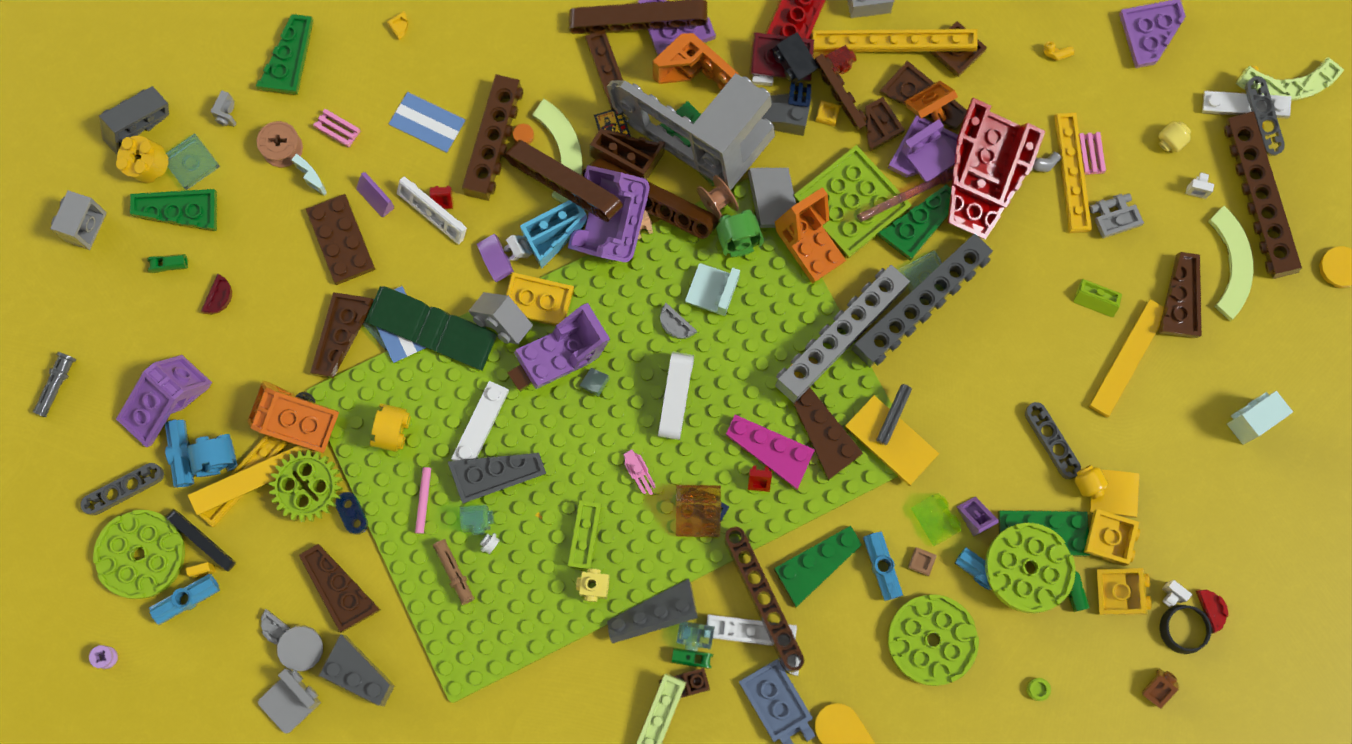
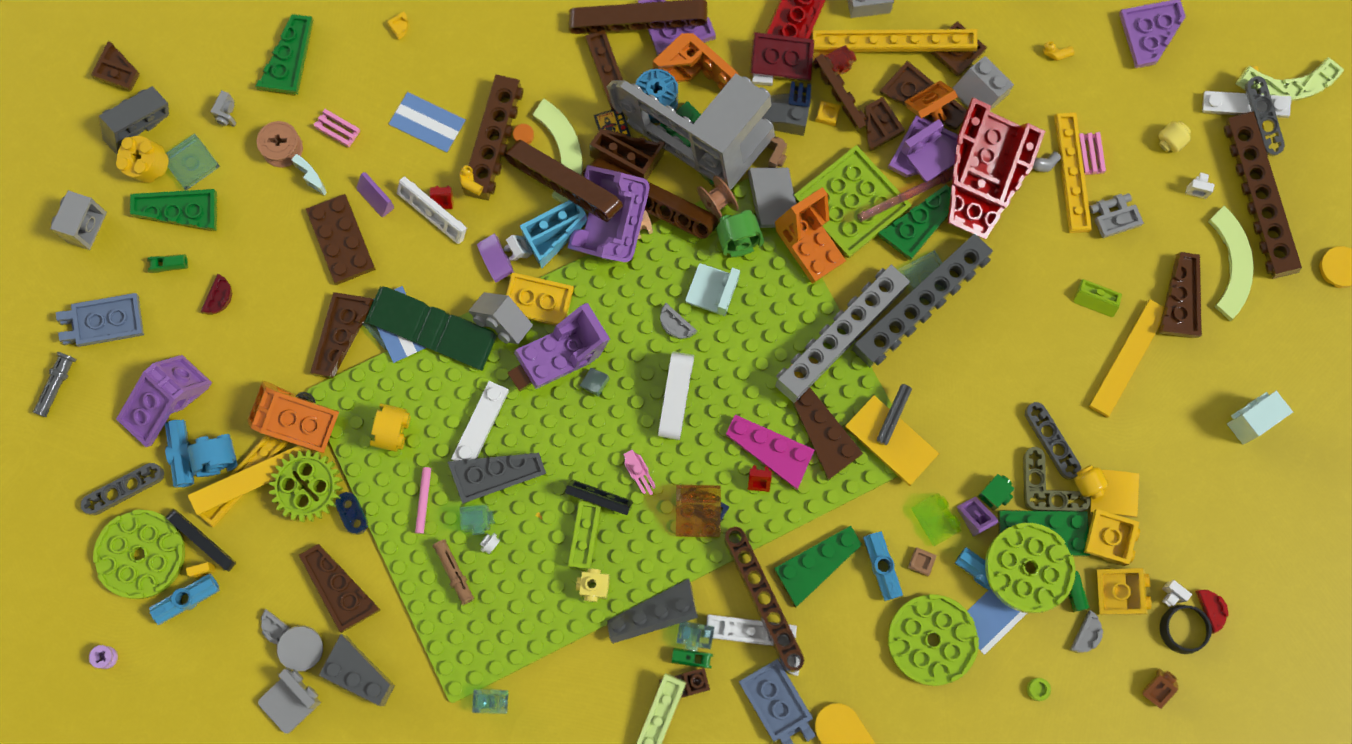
(102, 320): none -> sand blue tile
(115, 69): none -> reddish brown wing
(467, 180): none -> yellow arm
(490, 701): none -> clear light blue brick
(599, 497): none -> black tile
(664, 83): none -> dark azure wheel
(778, 157): none -> medium nougat bracket
(794, 58): black brick -> none
(984, 83): none -> light grey slope
(992, 620): none -> medium blue sticker
(997, 492): none -> green brick
(1040, 489): none -> olive beam
(1088, 635): none -> light grey tile

